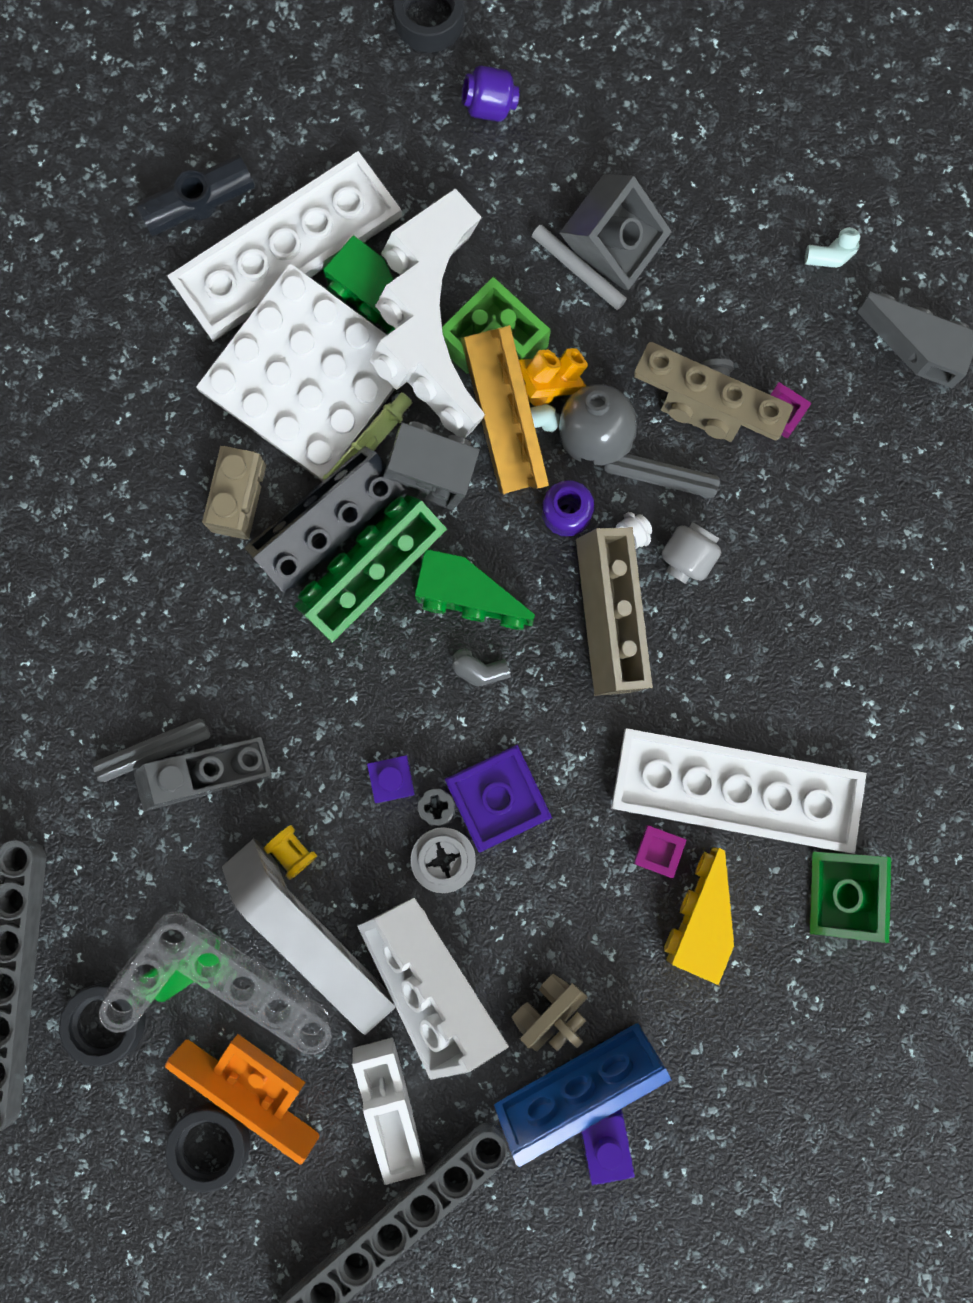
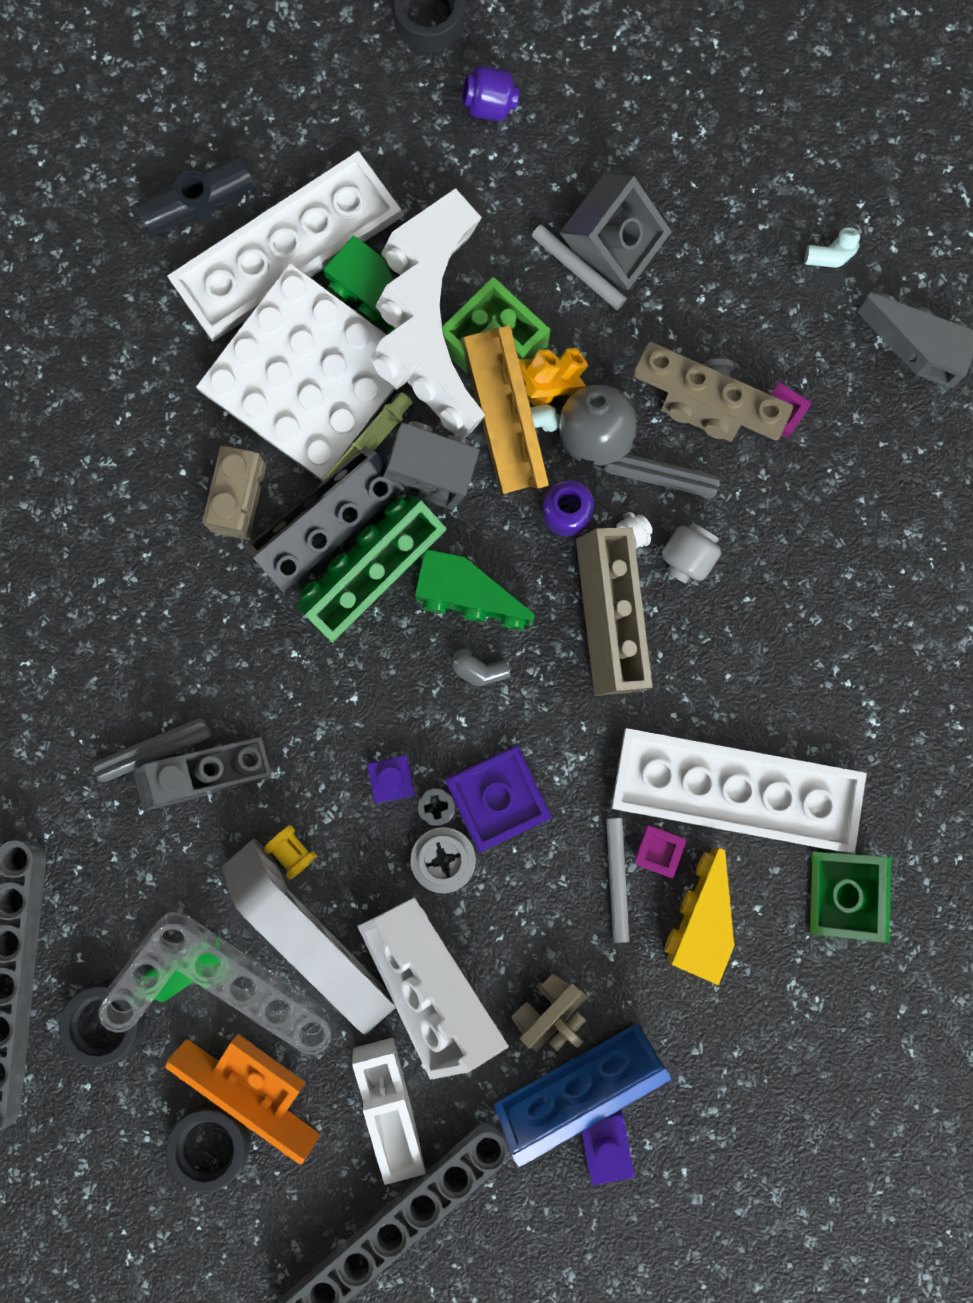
(617, 880): none -> light grey bar

